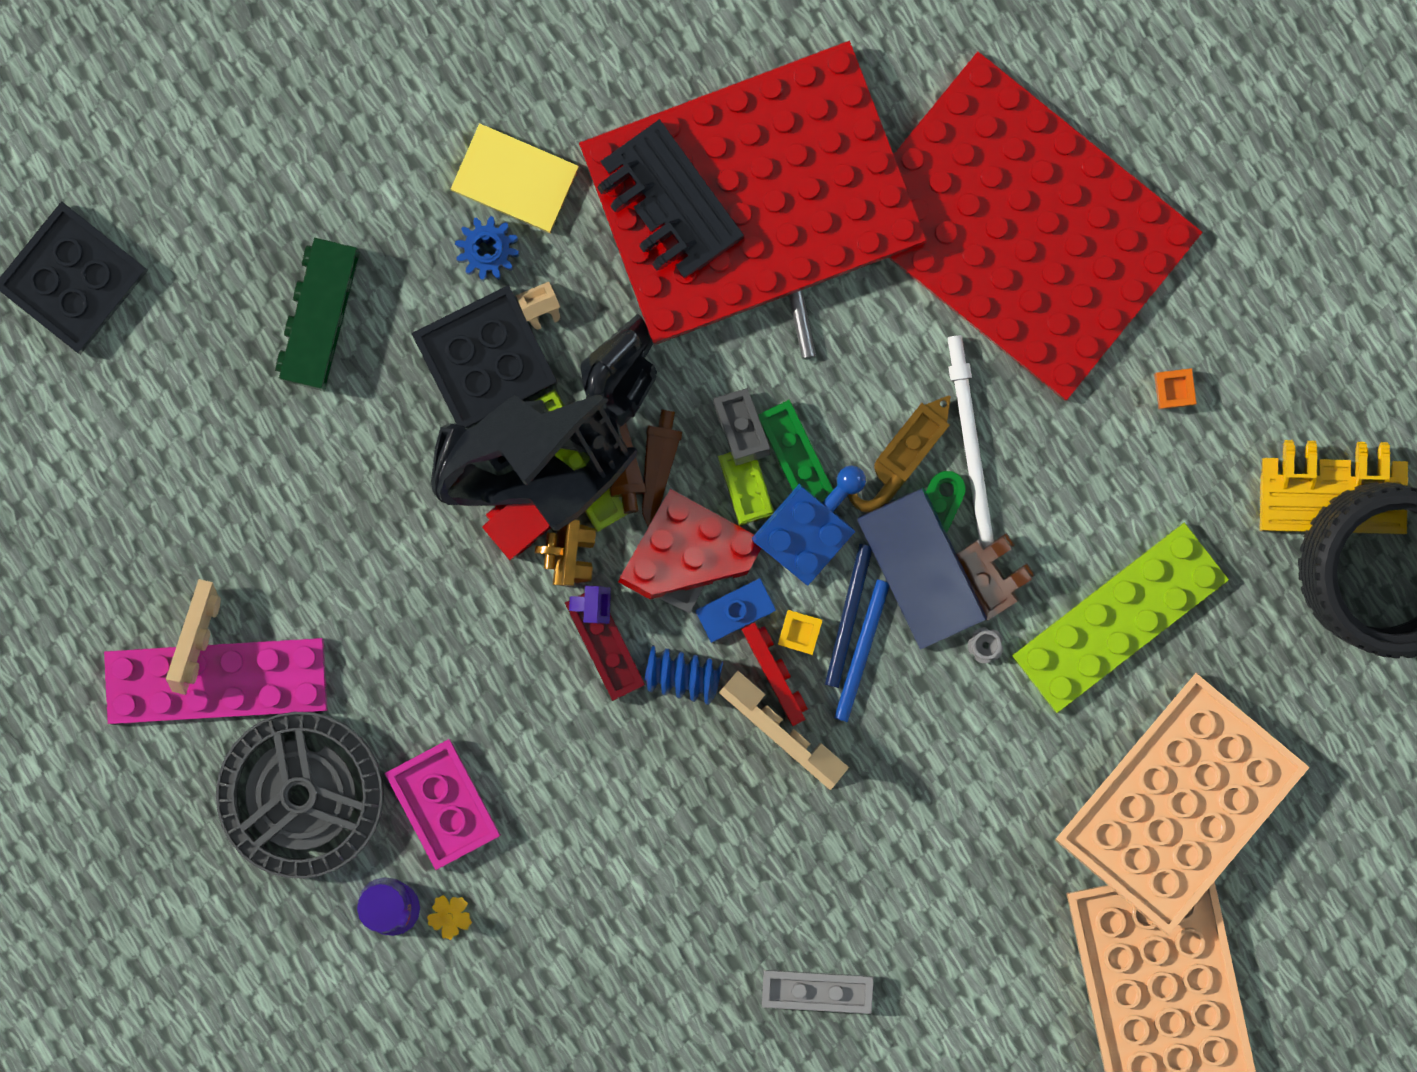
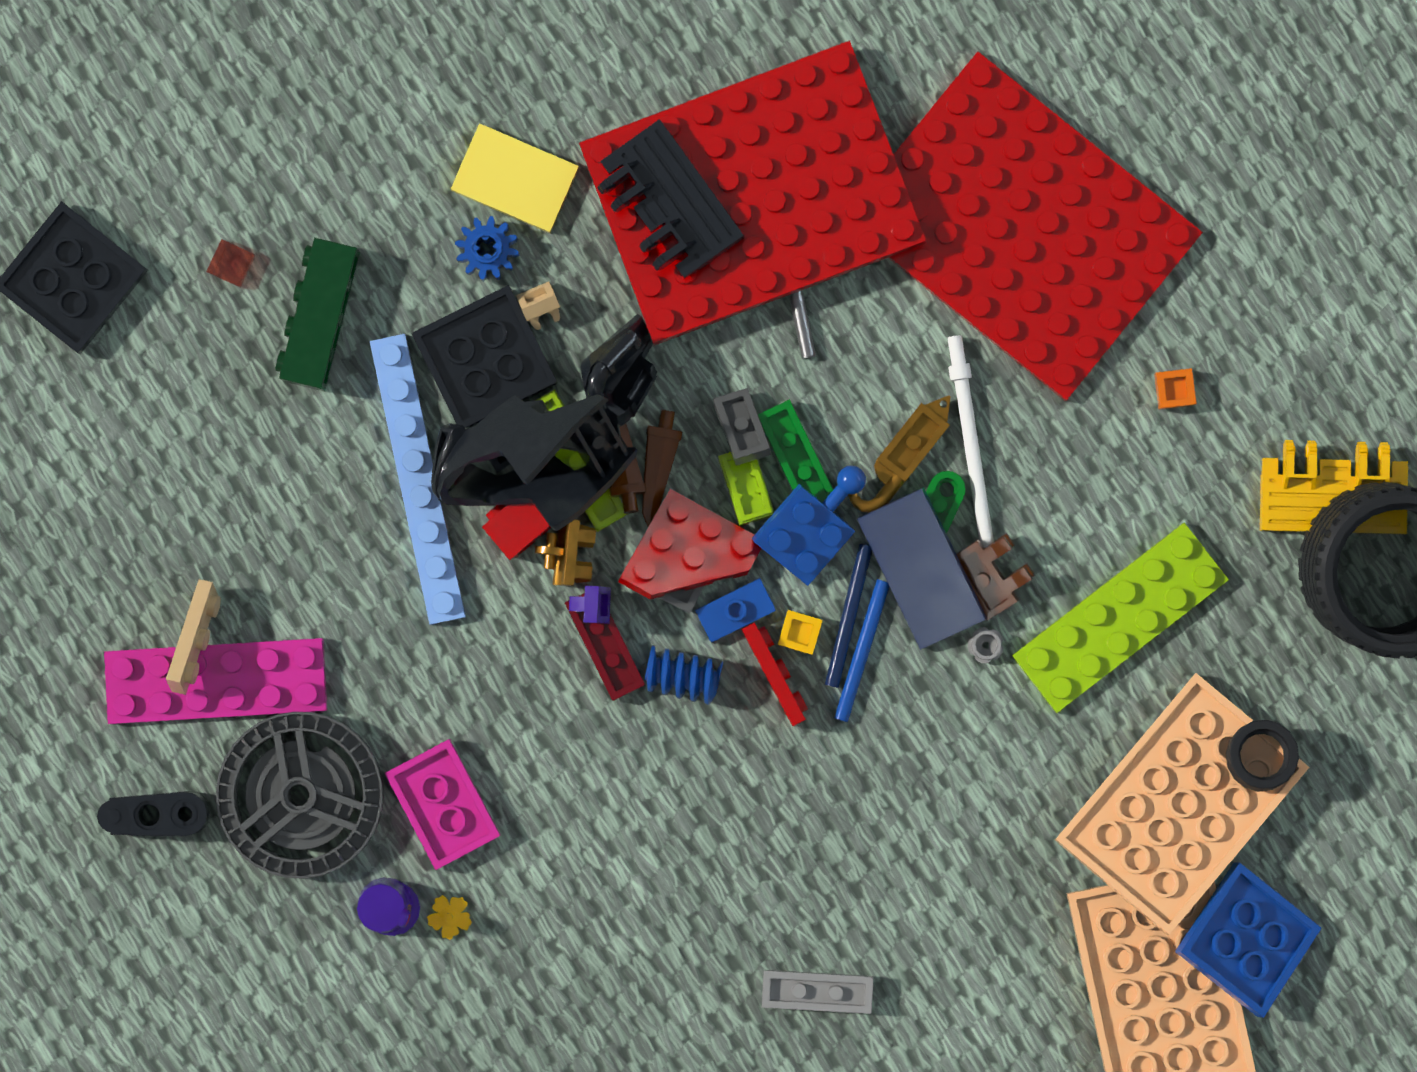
(125, 814): none -> black piece
(230, 263): none -> clear red tile
(414, 472): none -> light blue plate
(819, 762): tan piece -> none
(1248, 939): none -> blue plate
(1278, 732): none -> black tyre

